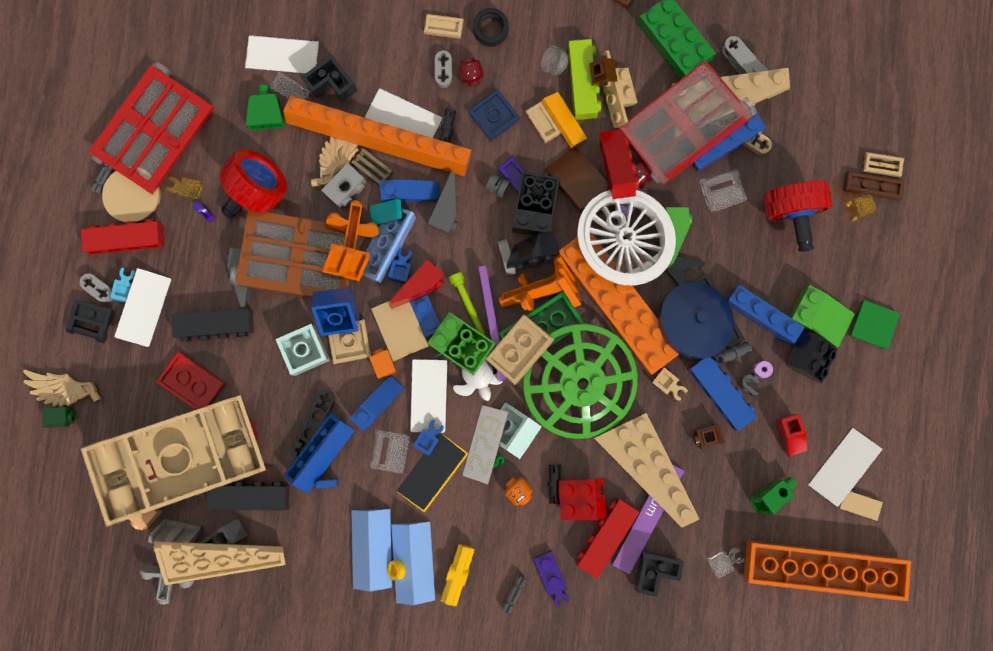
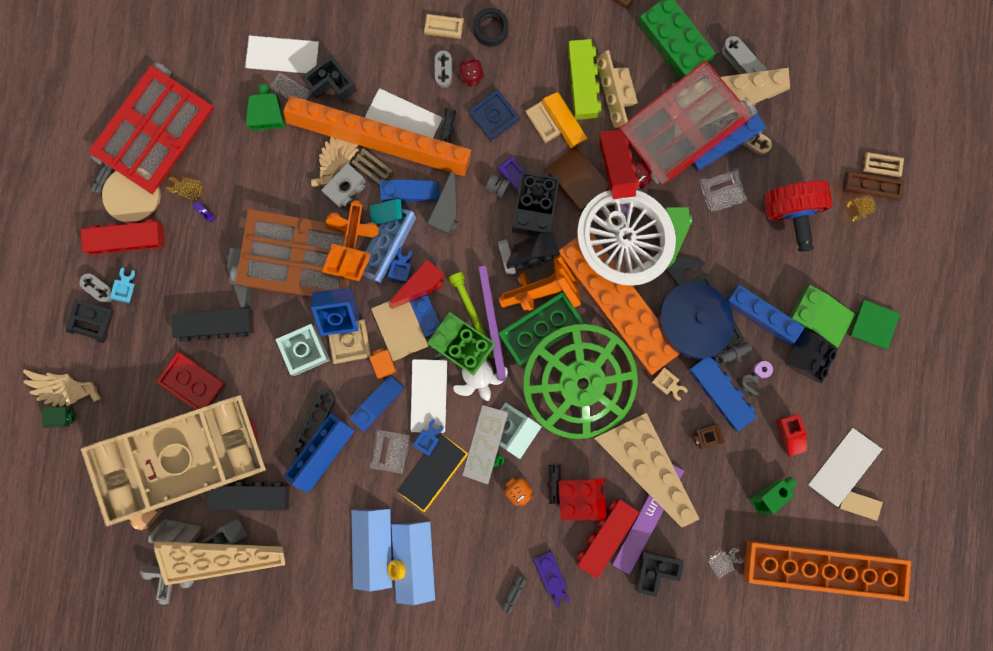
(142, 307): white sticker -> none
(251, 183): red wheel -> none
(326, 483): blue tile -> none
(457, 575): yellow piece -> none
(519, 349): tan tile -> none
(554, 61): clear hair -> none
(603, 71): reddish brown window -> none

